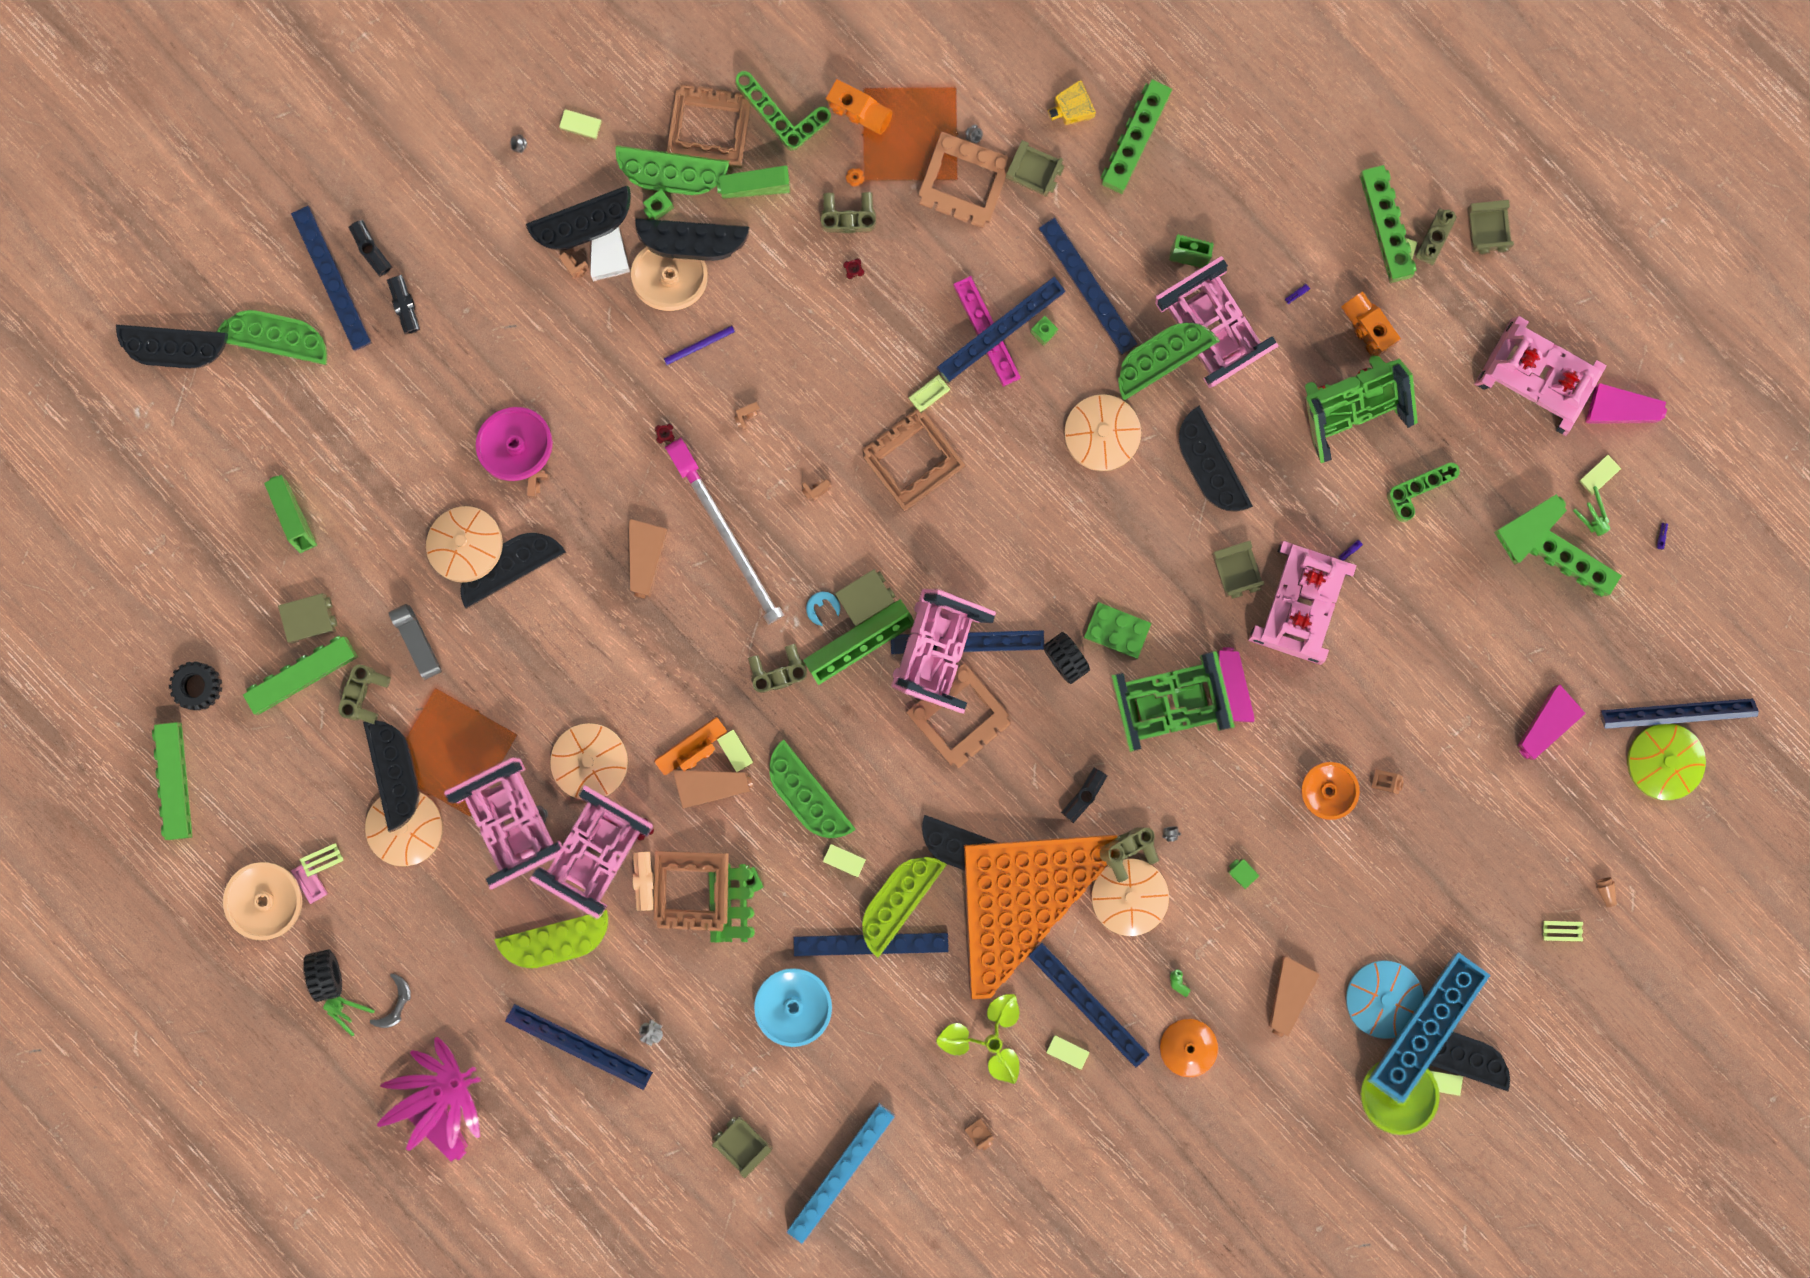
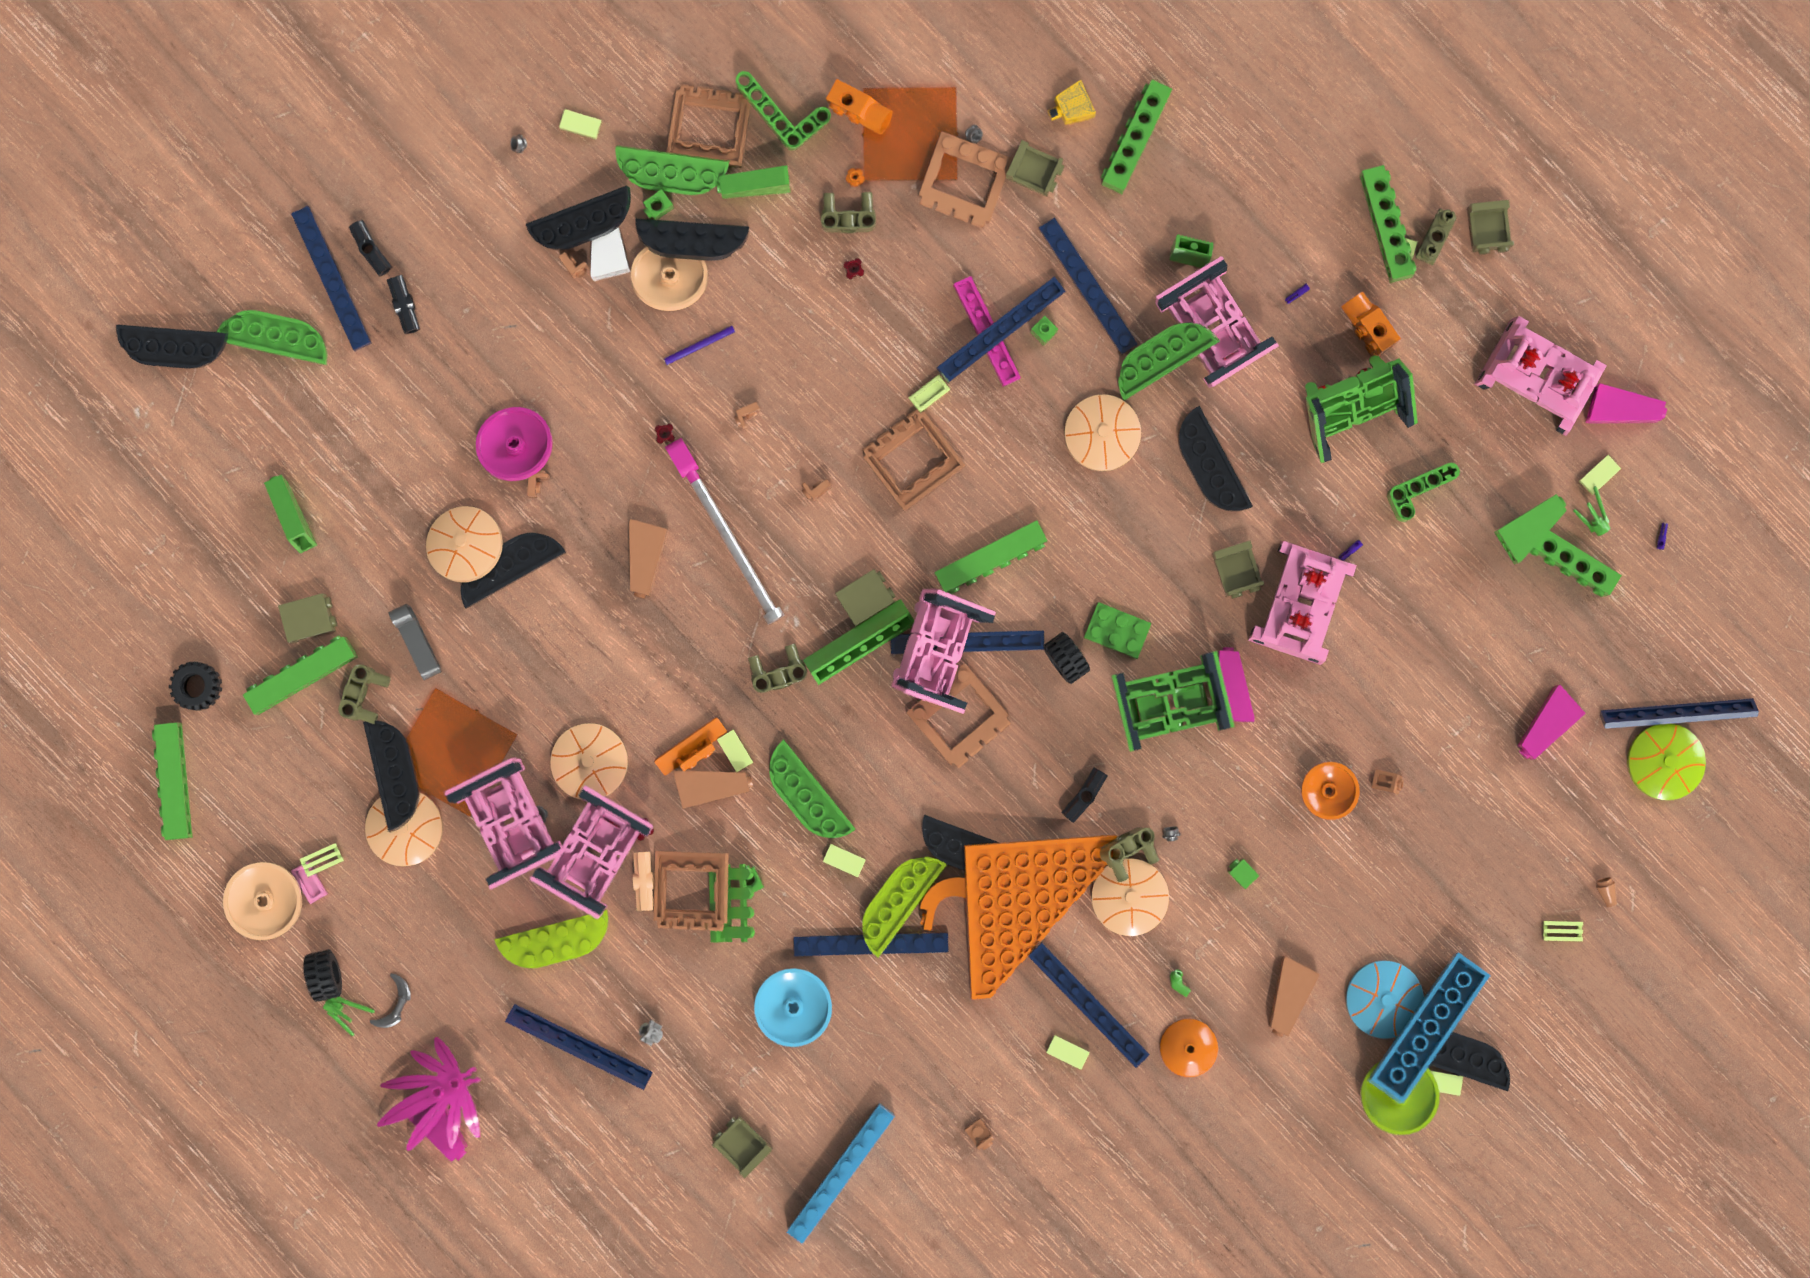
(817, 599): medium azure head -> none
(945, 888): none -> orange arch
(990, 557): none -> bright green brick
(1003, 1065): lime plant -> none

